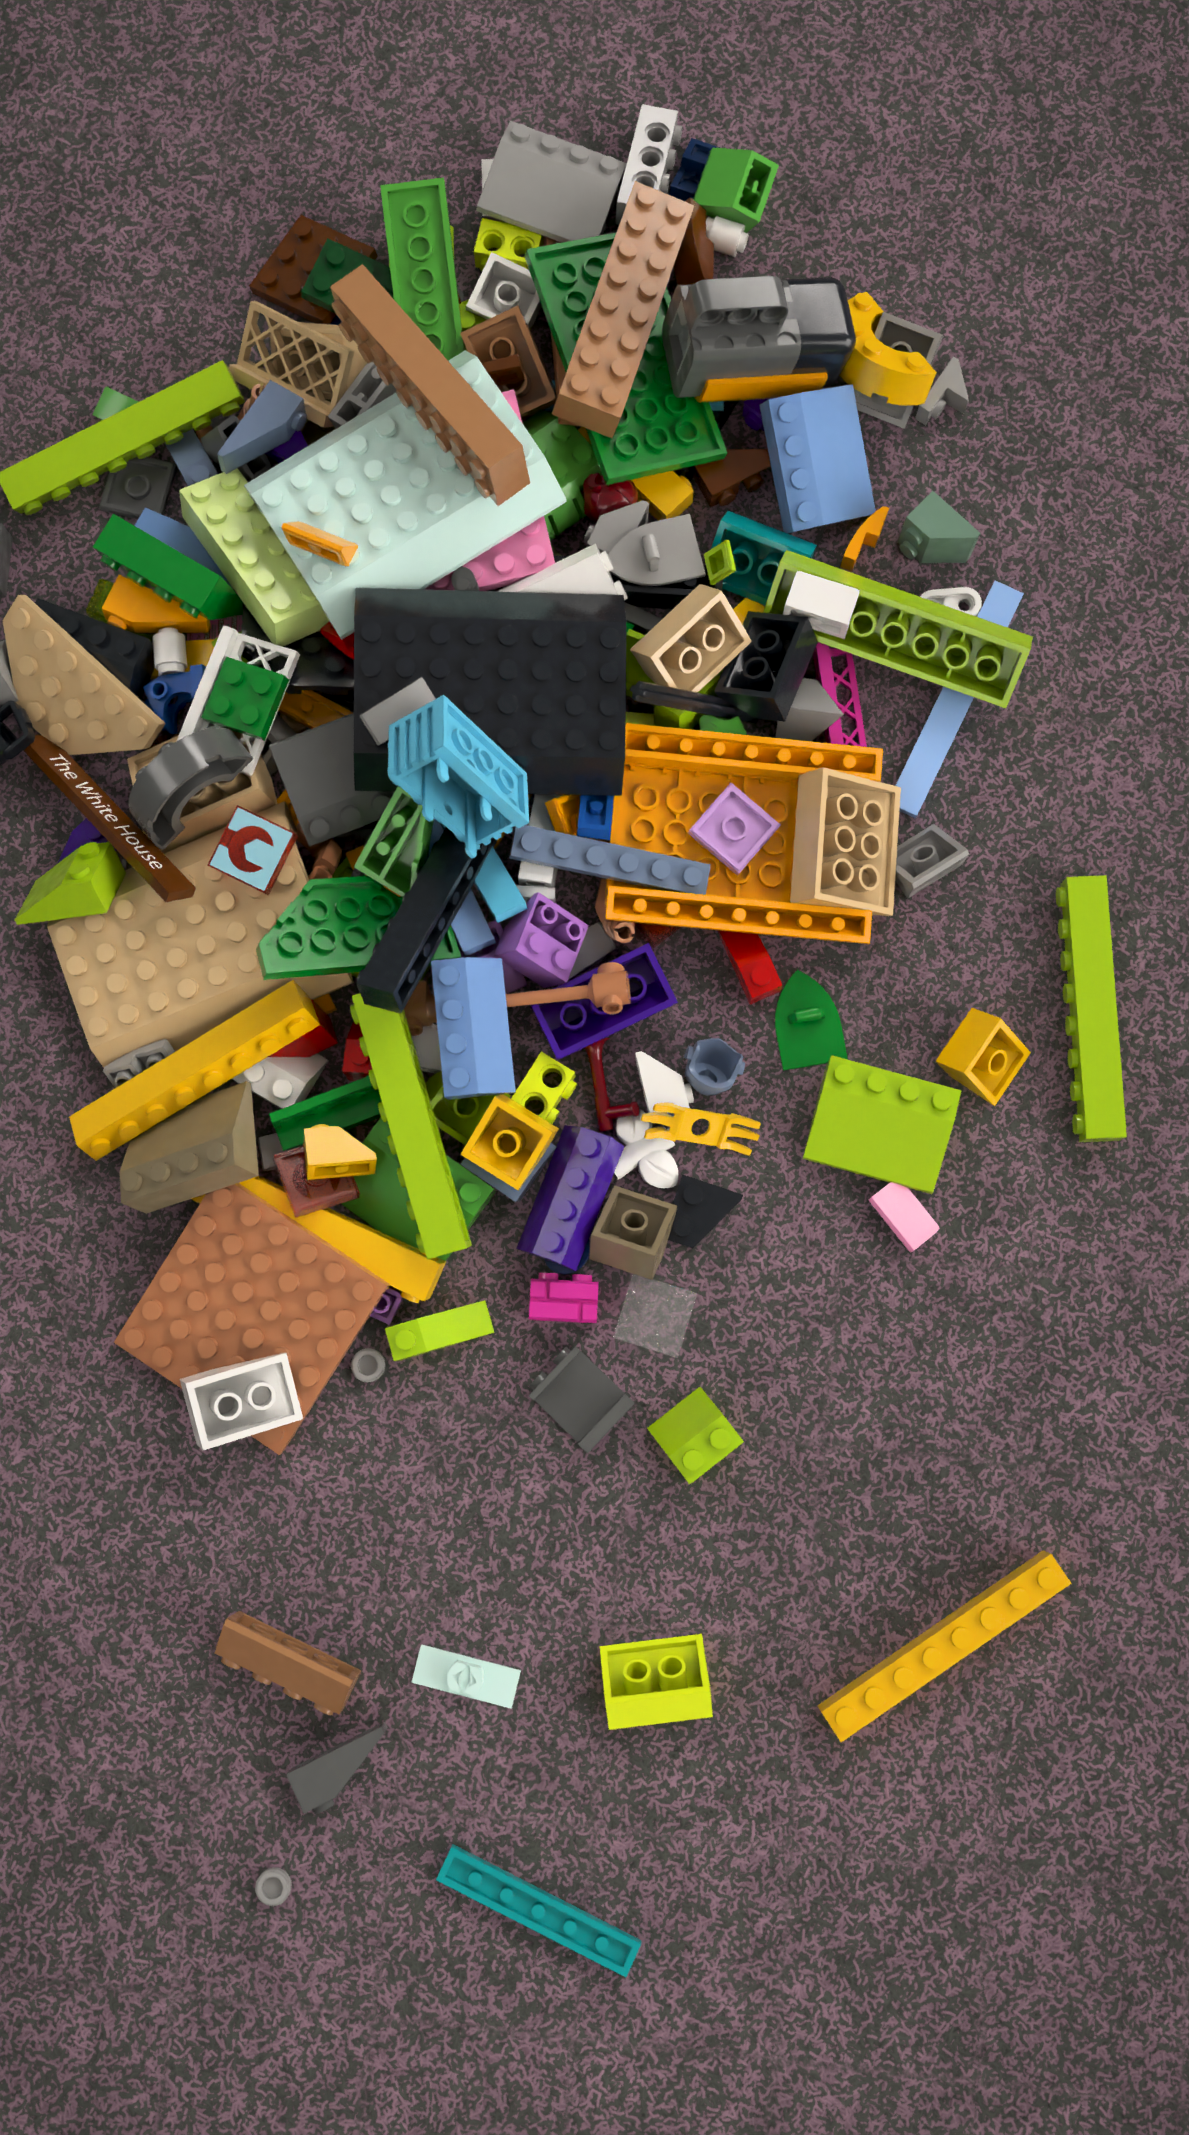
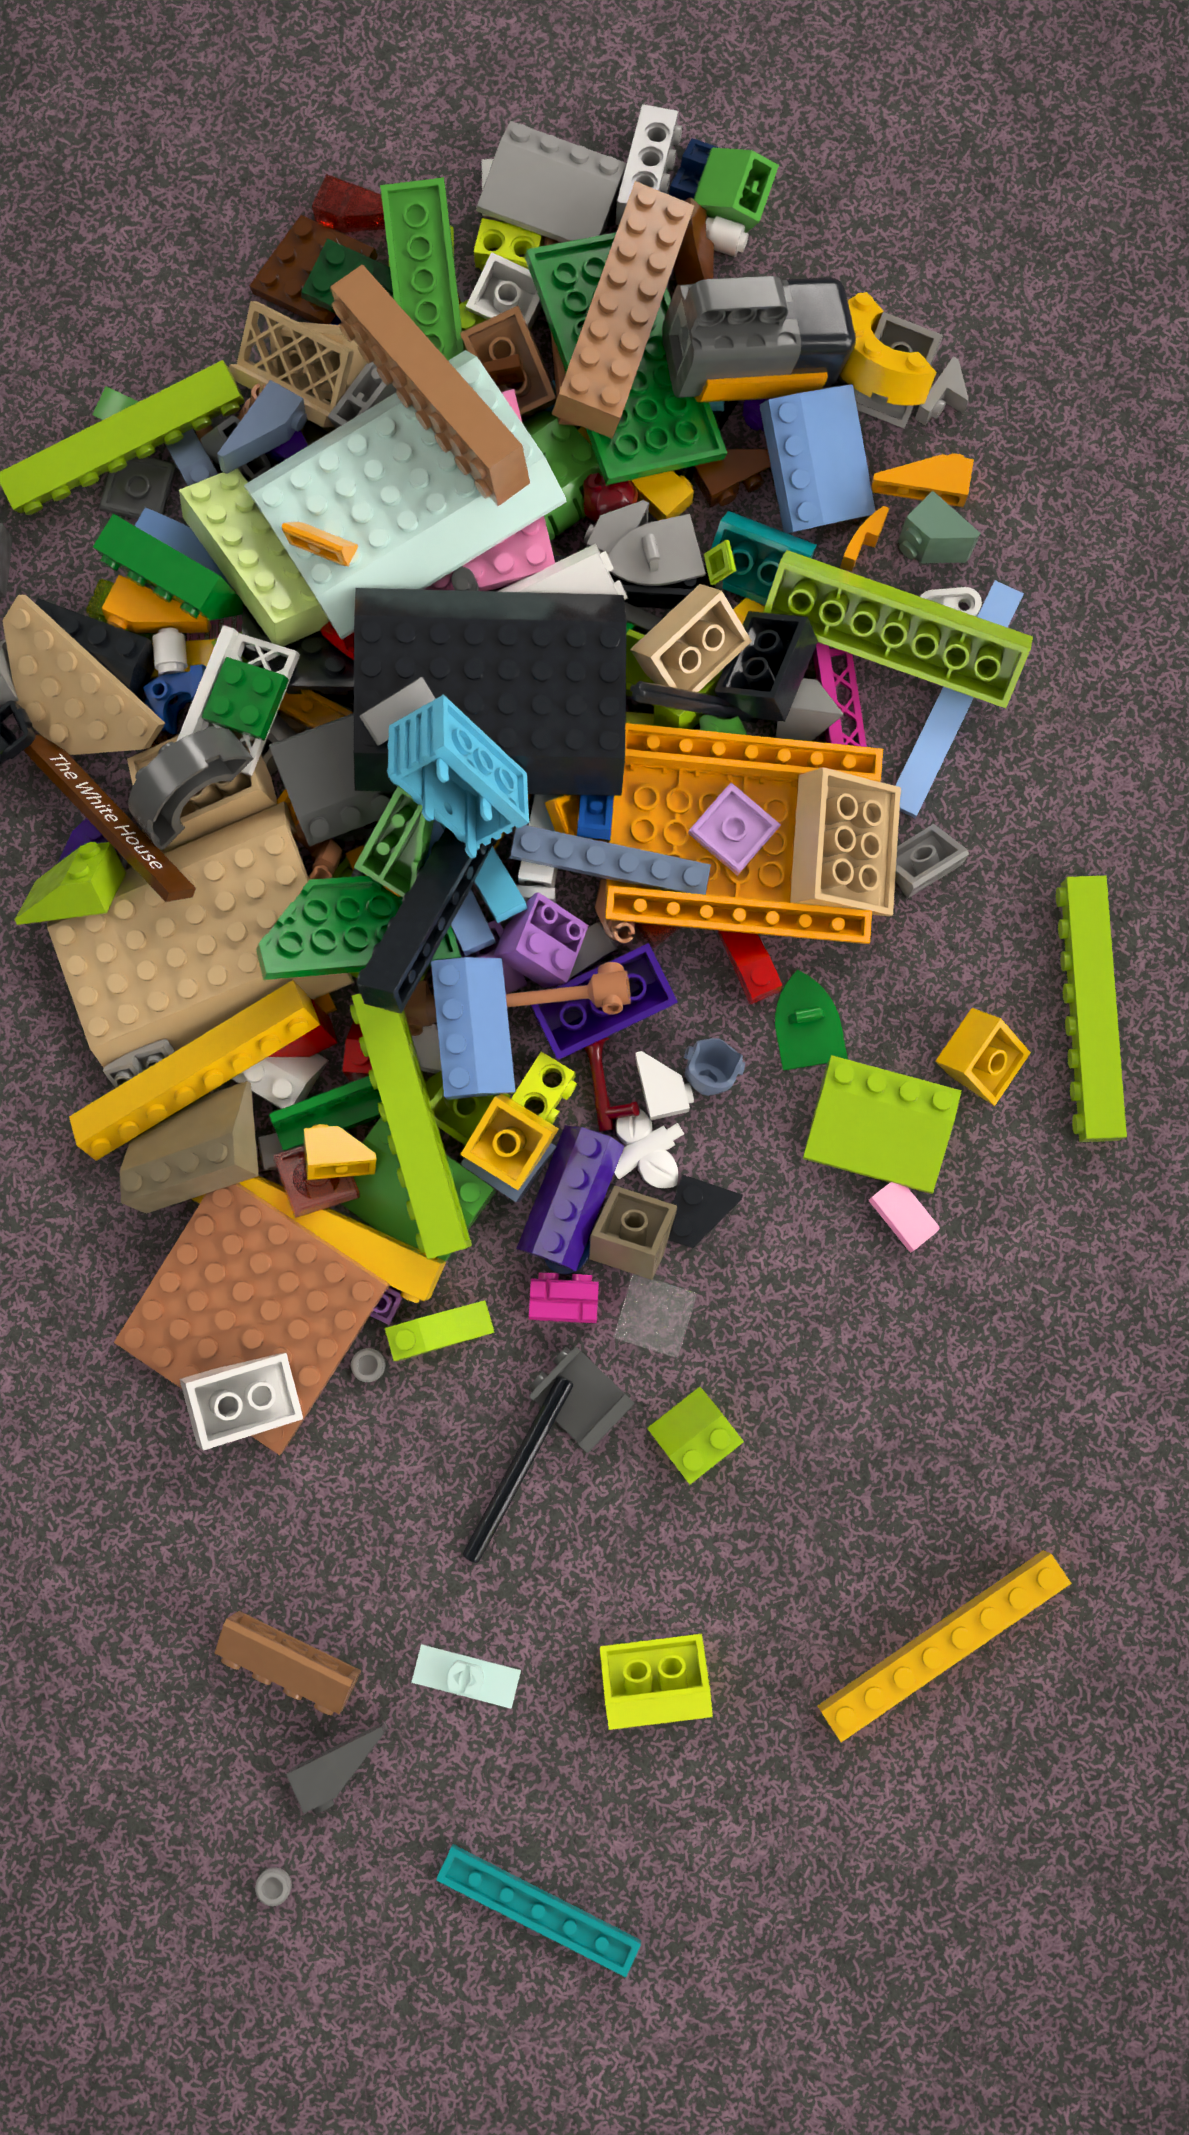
(253, 850): tile -> none
(348, 206): none -> clear red slope
(518, 1469): none -> black axle
(719, 1127): yellow piece -> none
(823, 602): white panel -> none
(944, 474): none -> light orange slope

